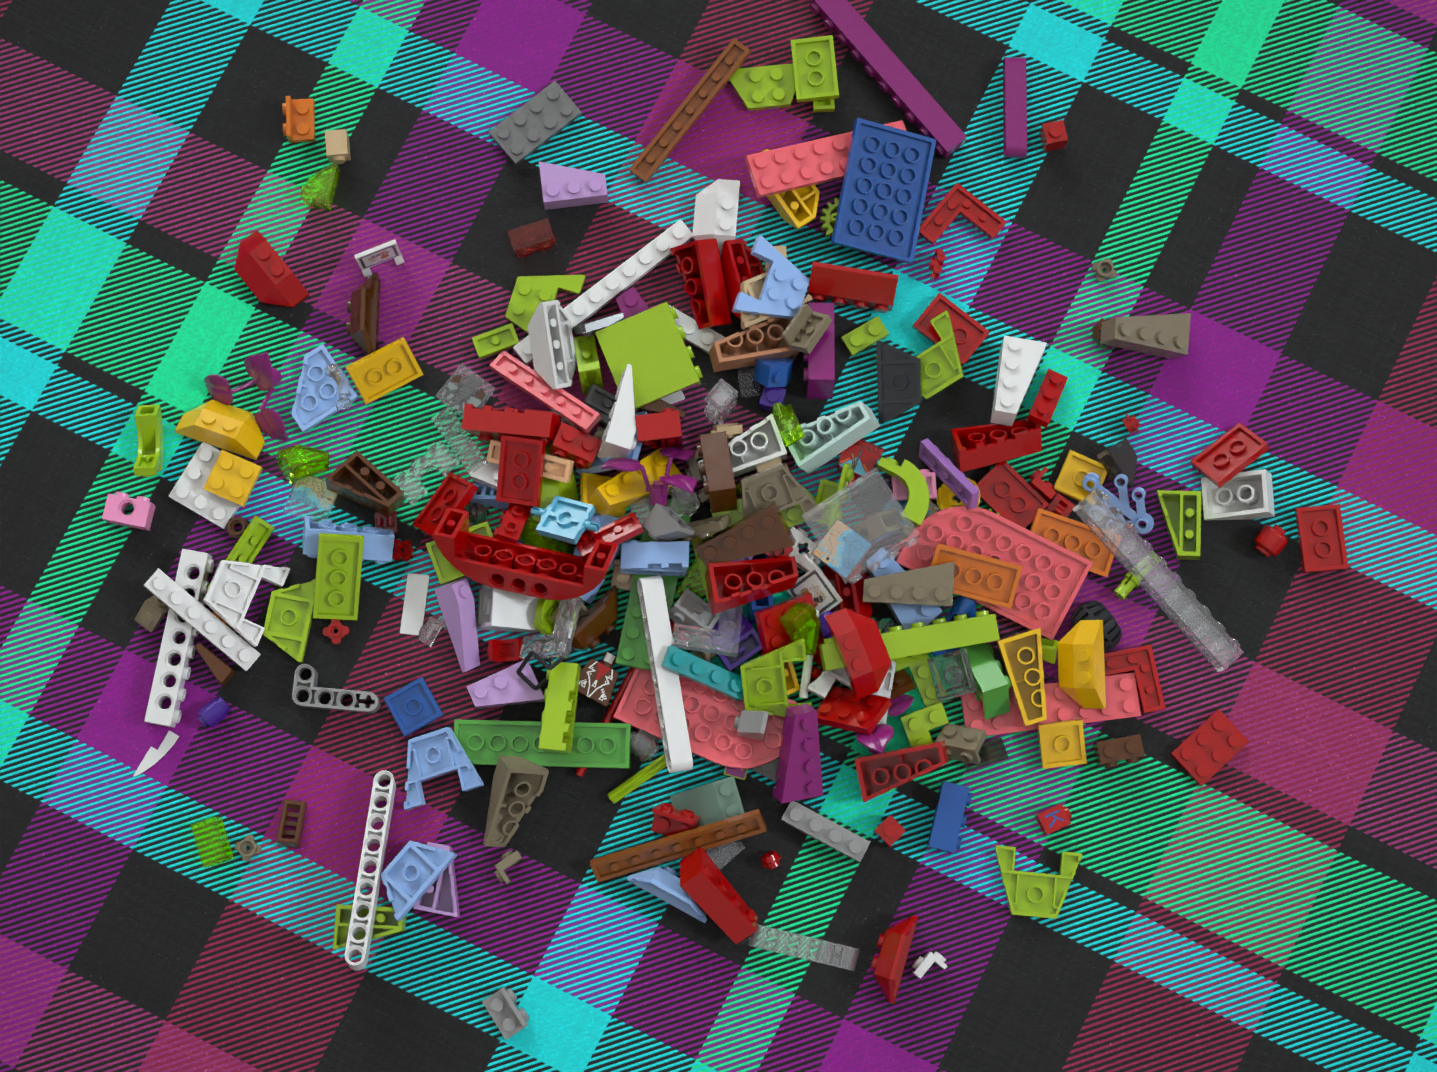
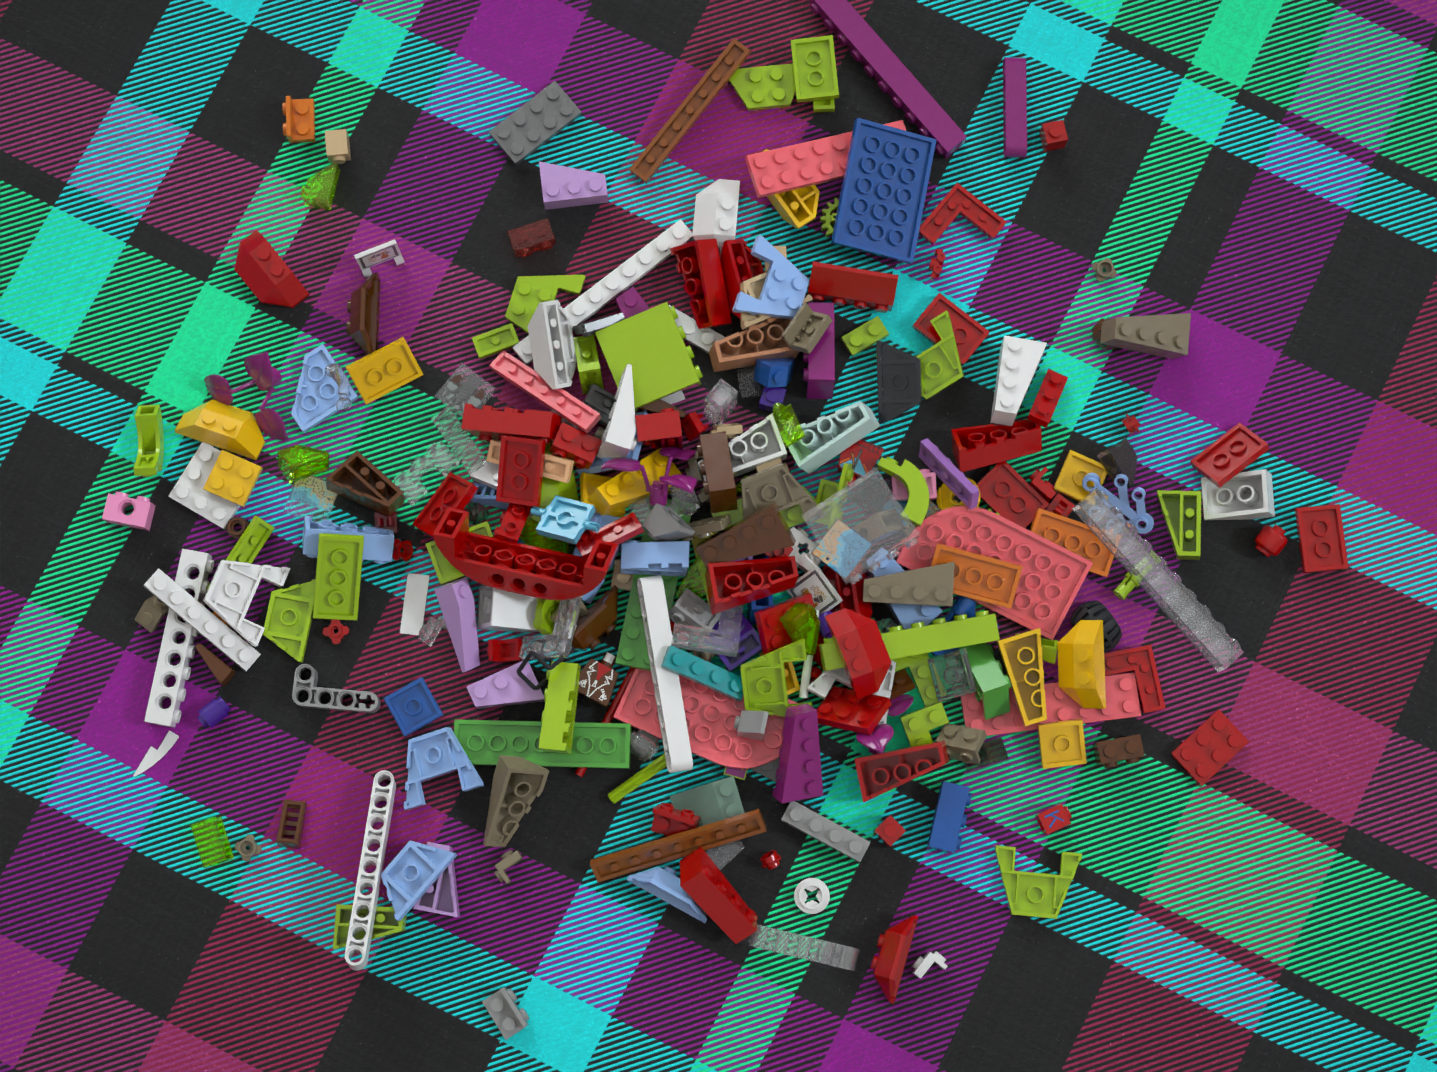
(693, 426): none -> red tile
(822, 895): none -> white gear

